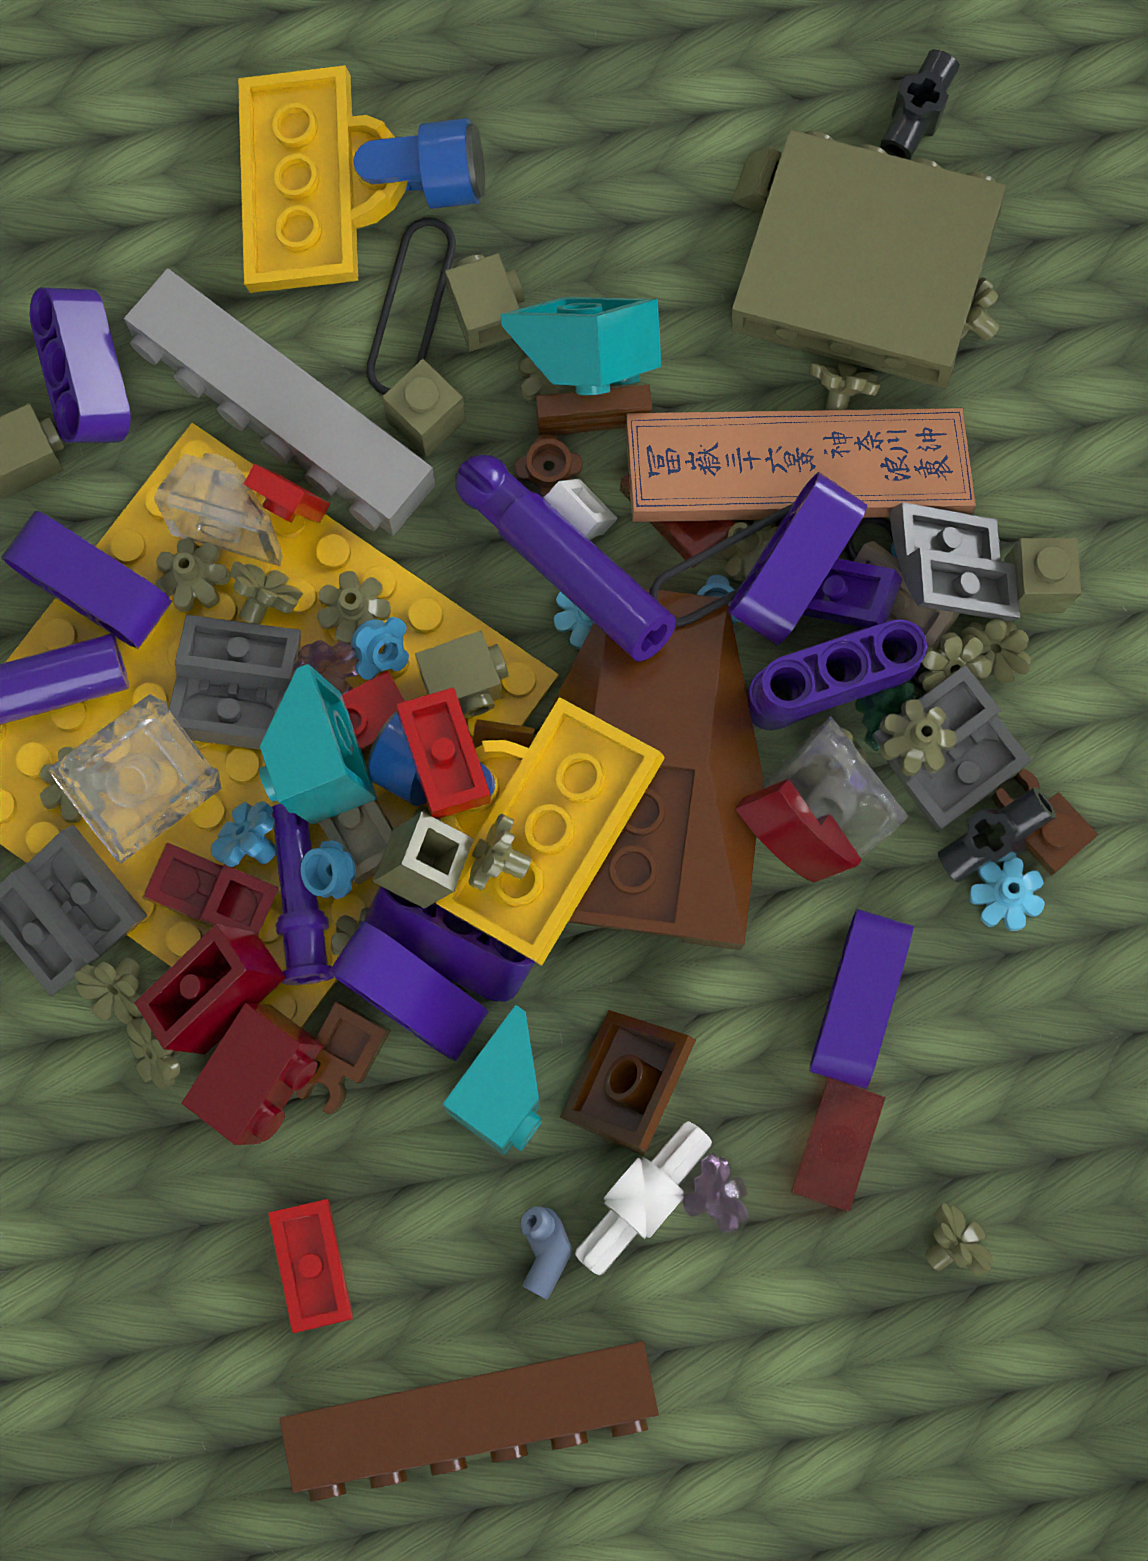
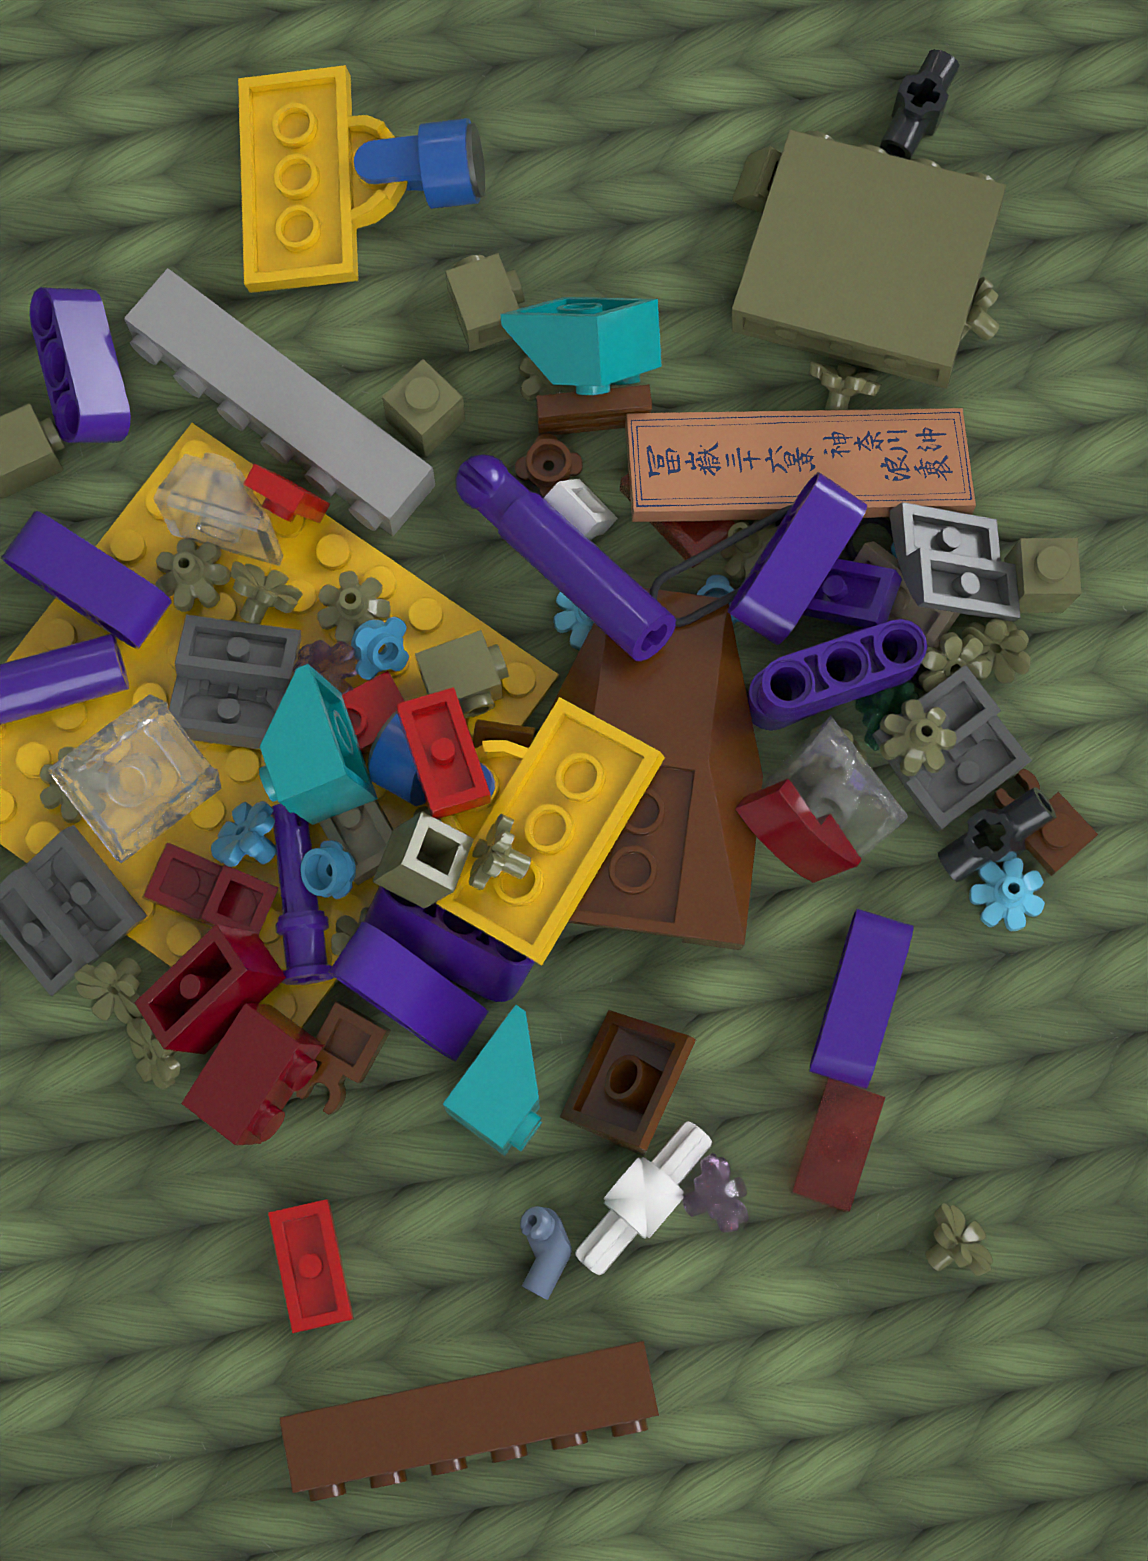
(370, 371): black piece -> none

